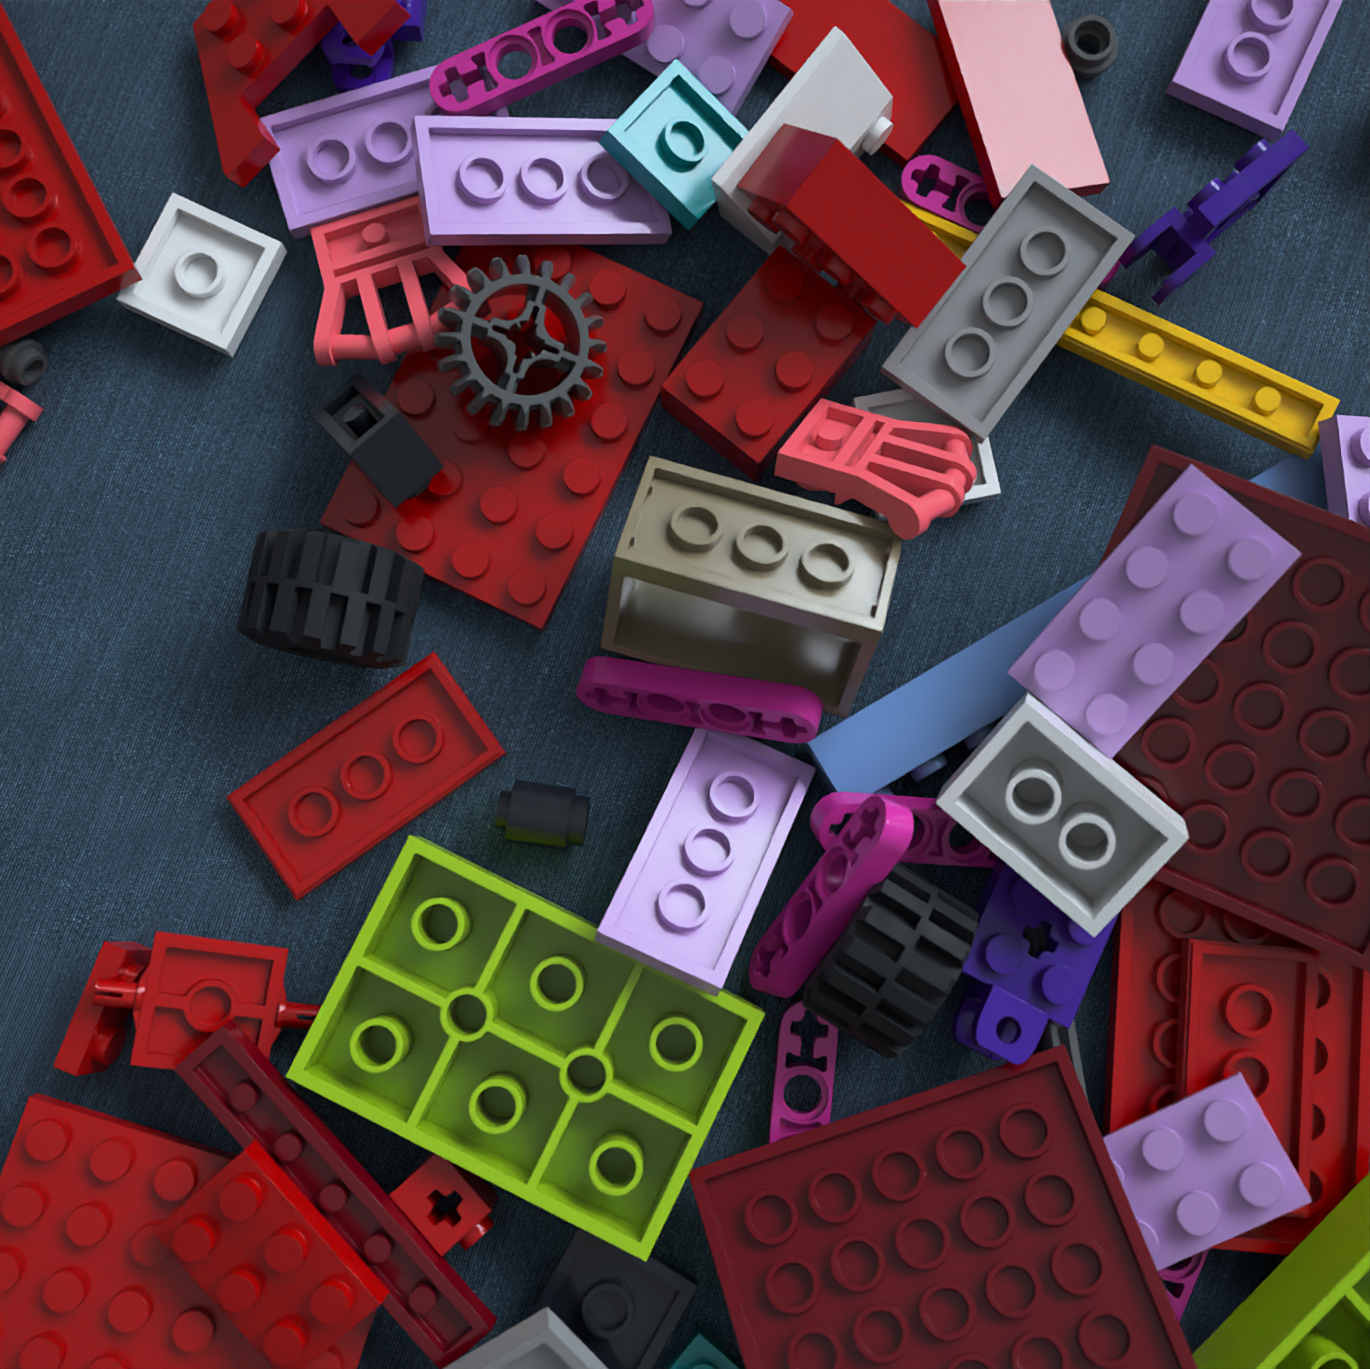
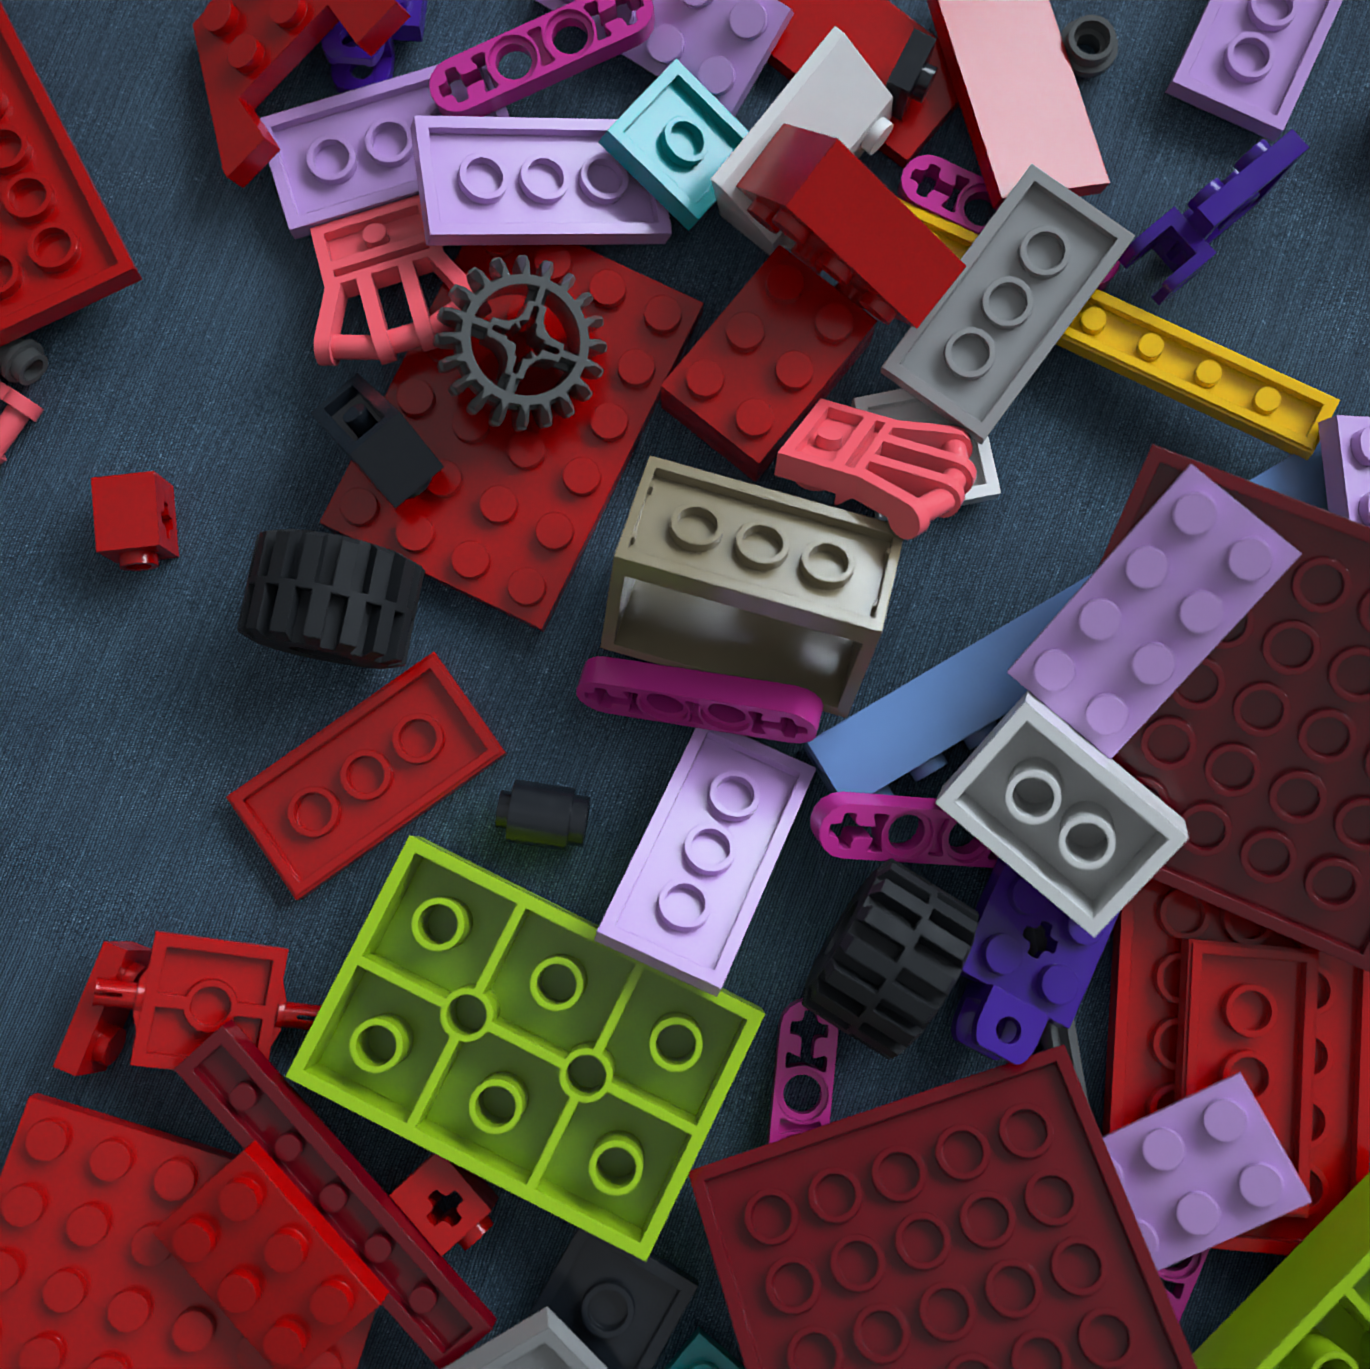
(135, 519): none -> red brick
(203, 274): white plate -> none
(830, 895): dark pink beam -> none
(912, 73): none -> black plate

